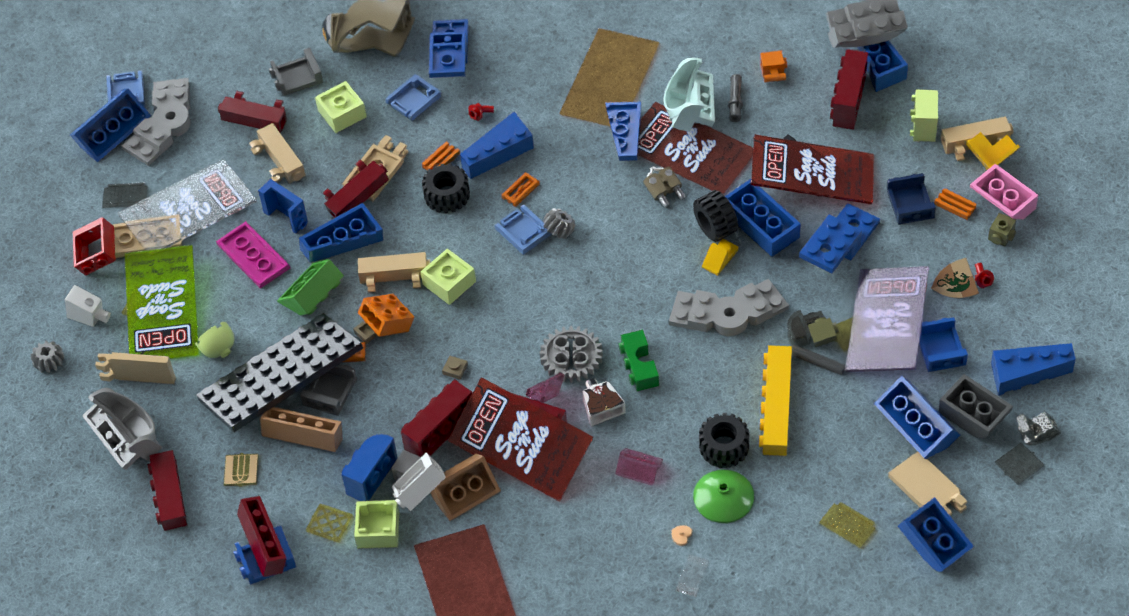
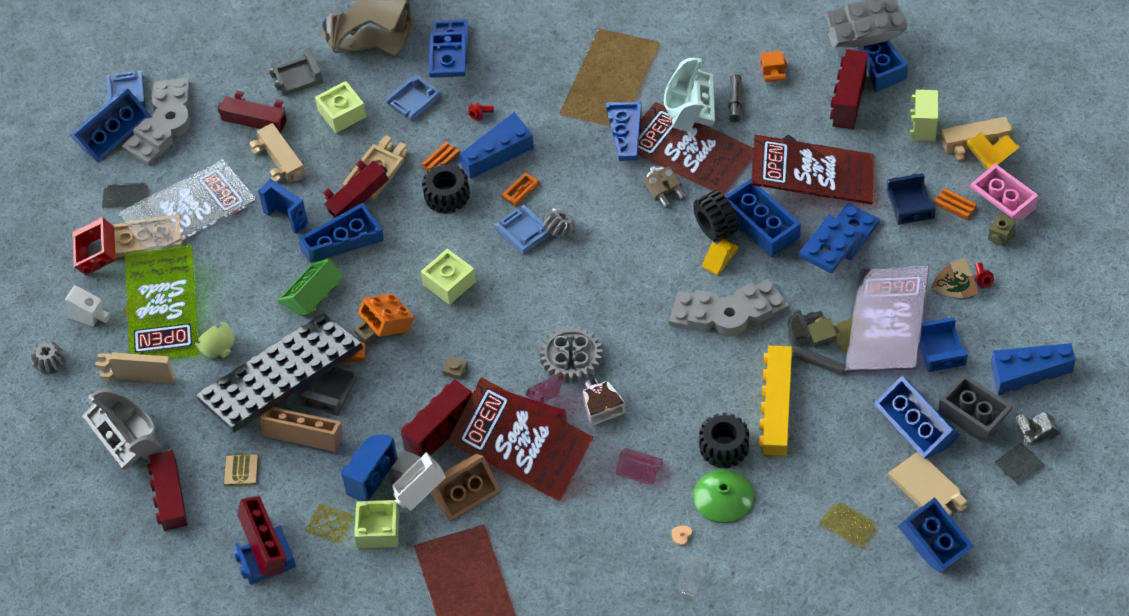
(253, 255): dark pink tile -> none
(392, 269): tan brick -> none
(643, 374): green arch -> none

